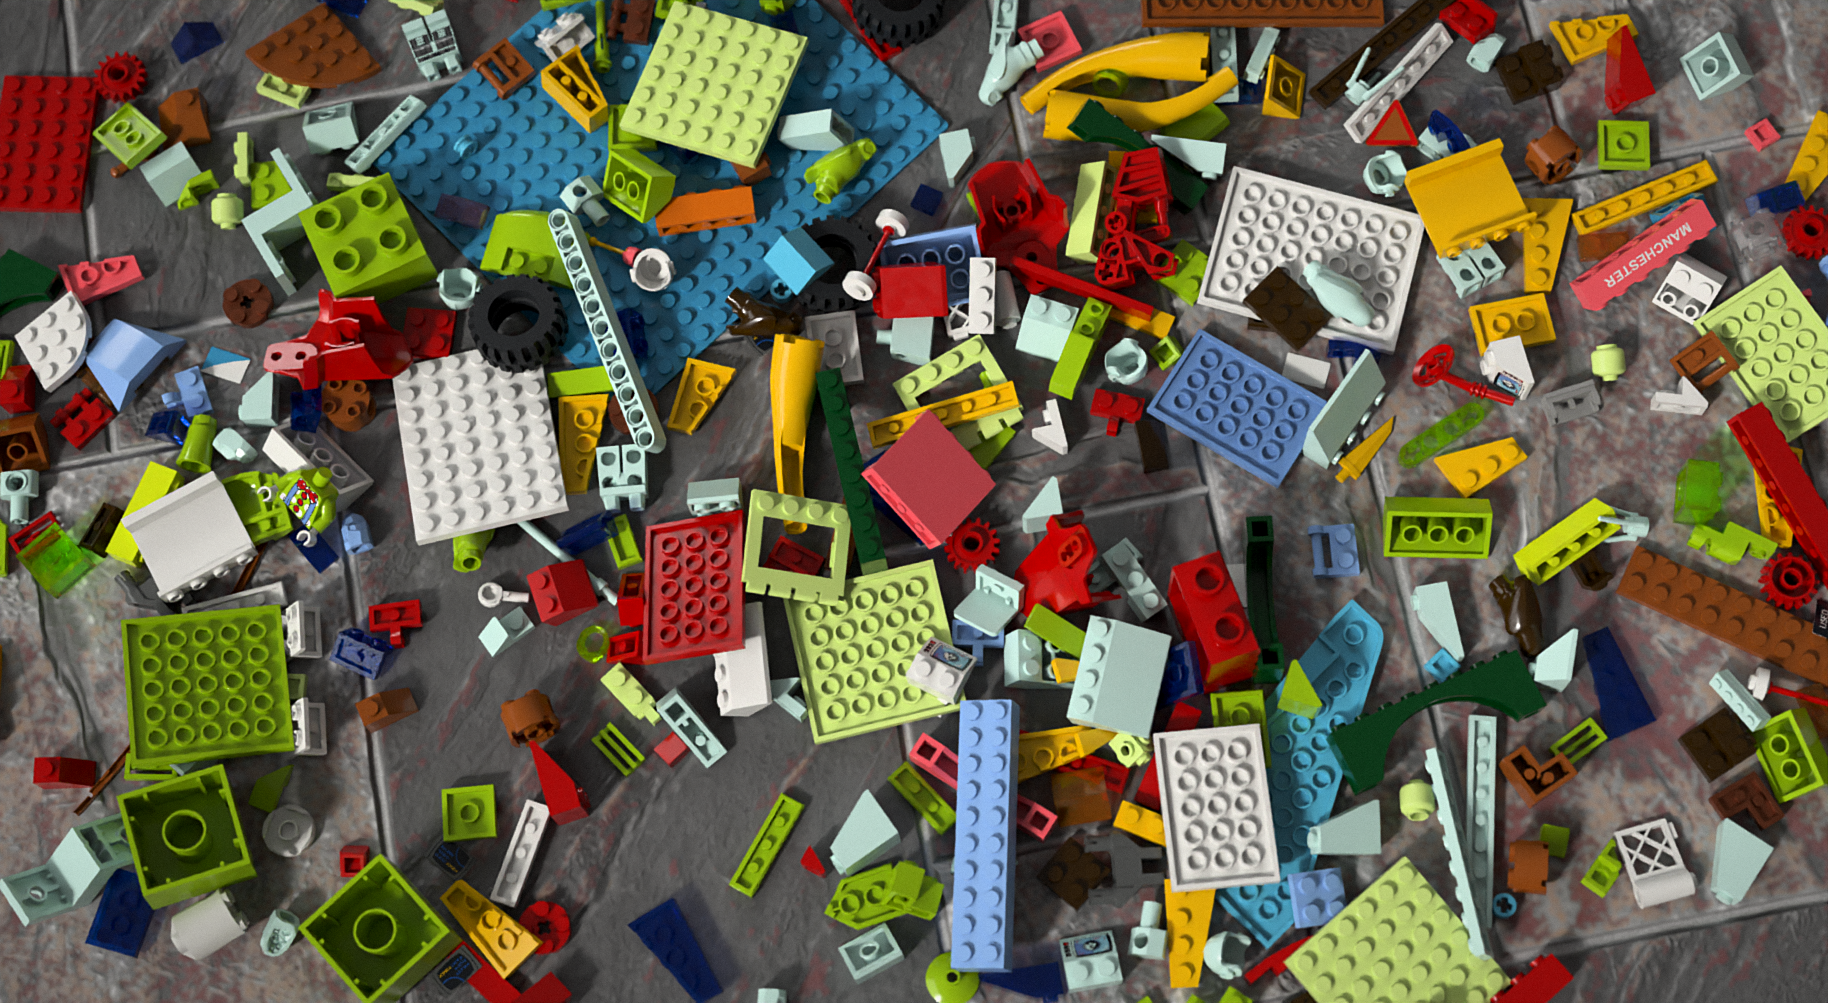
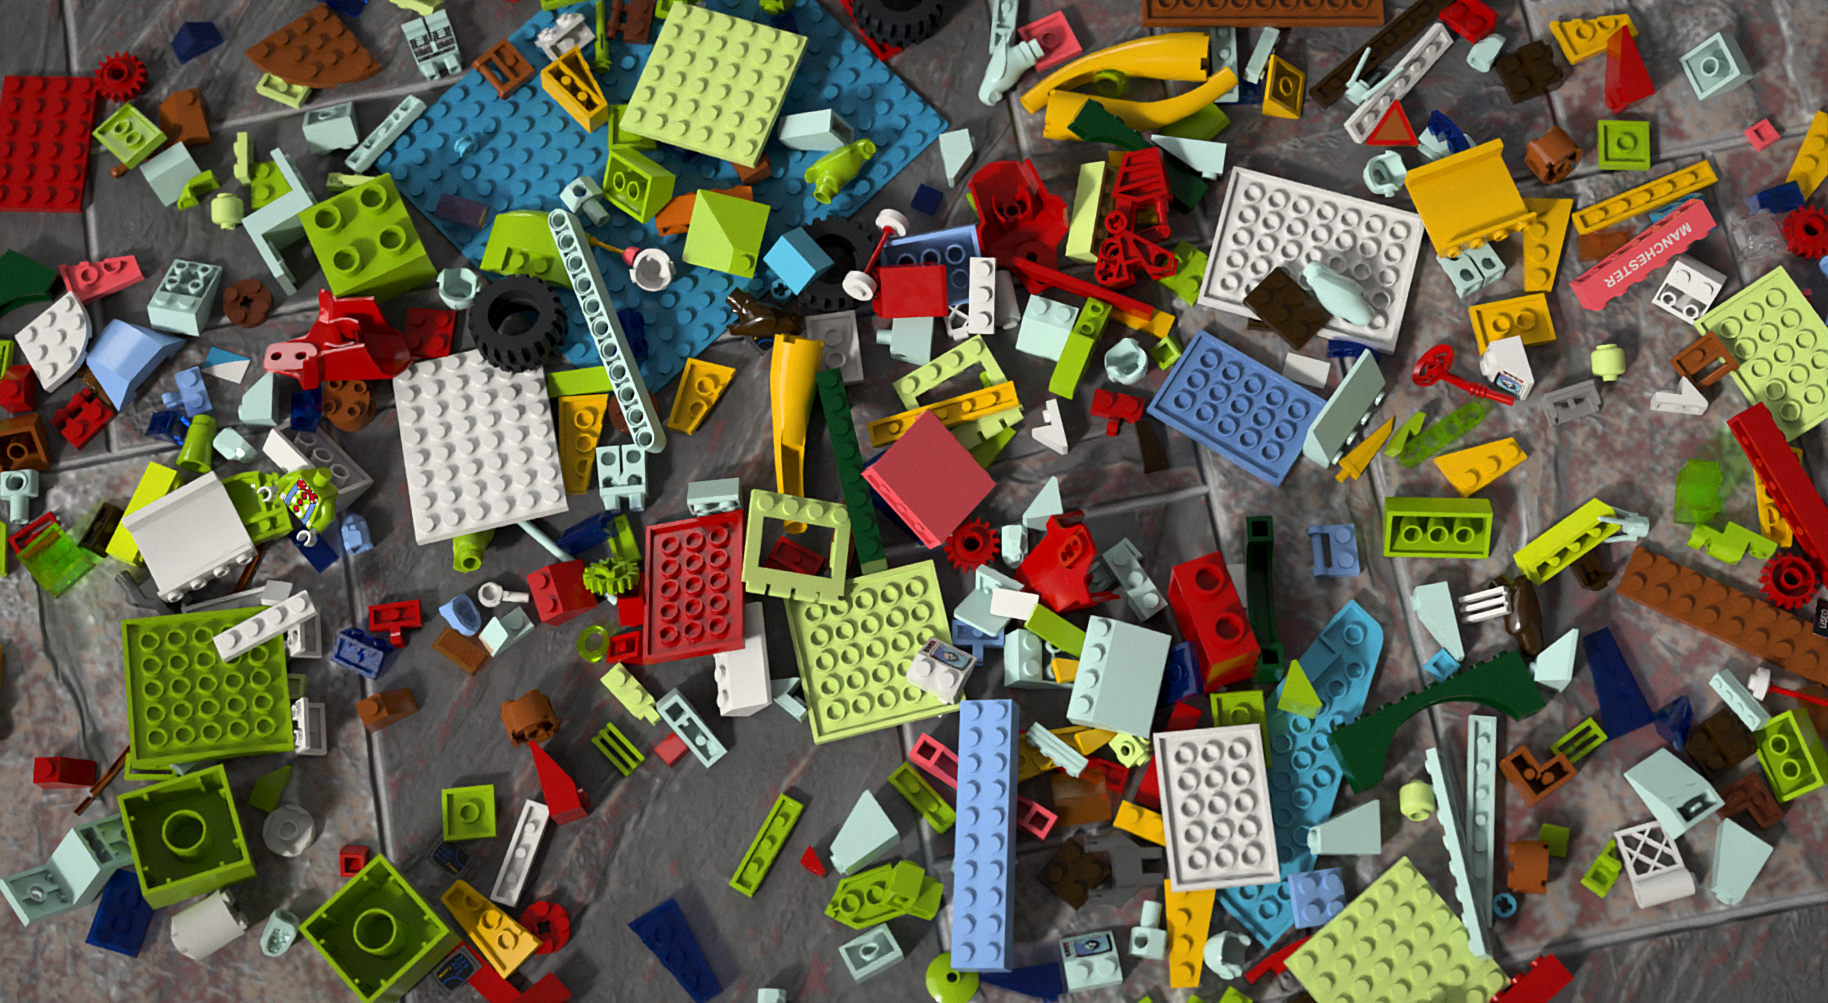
(184, 298): none -> light aqua slope
(265, 626): none -> white plate
(276, 592): none -> white tile
(459, 651): none -> clear orange plate
(462, 615): none -> light blue rock
(611, 576): none -> lime gear
(726, 233): none -> lime slope
(1012, 603): none -> white sticker
(1014, 545): none -> light aqua rock
(1056, 749): none -> light aqua piece
(1409, 428): none -> lime slope
(1466, 608): none -> white tile
(1673, 792): none -> light aqua slope
(1674, 722): none -> clear blue slope

